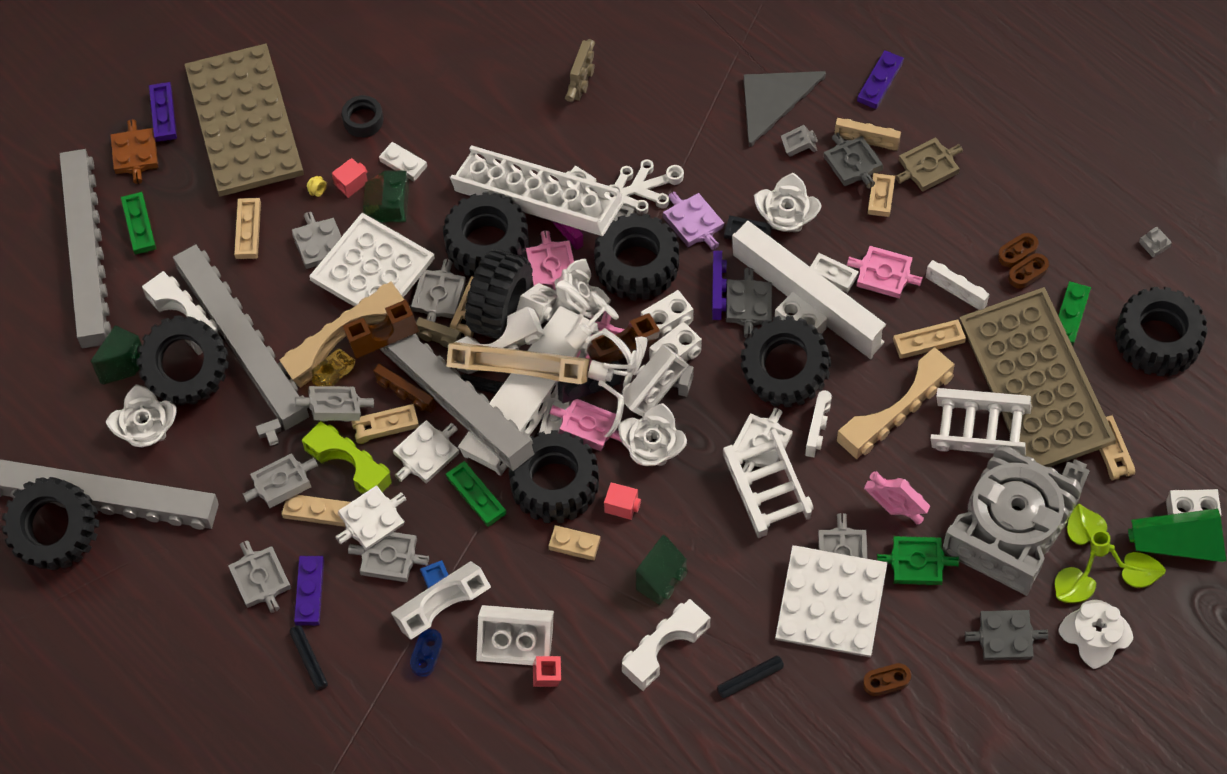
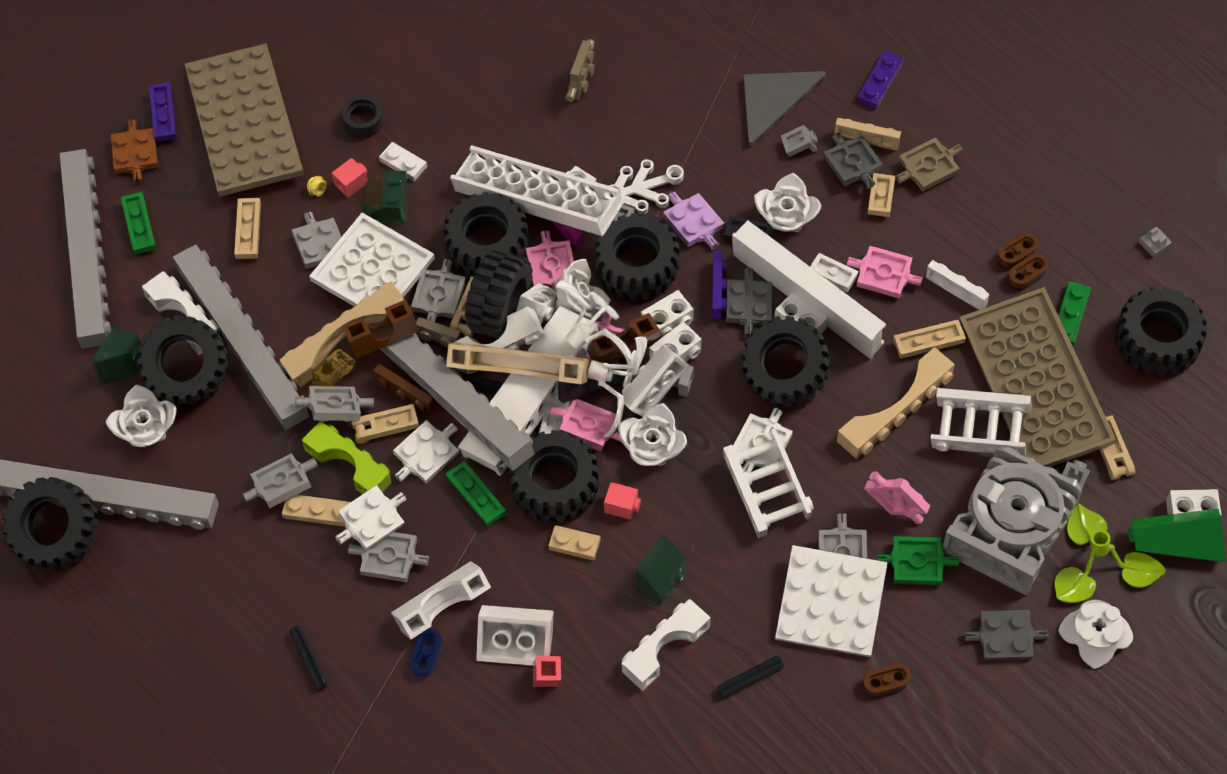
(259, 576): light grey plate -> none
(269, 430): light grey tile -> none
(309, 590): dark purple plate -> none
(434, 573): blue tile -> none
(818, 422): white plate -> none

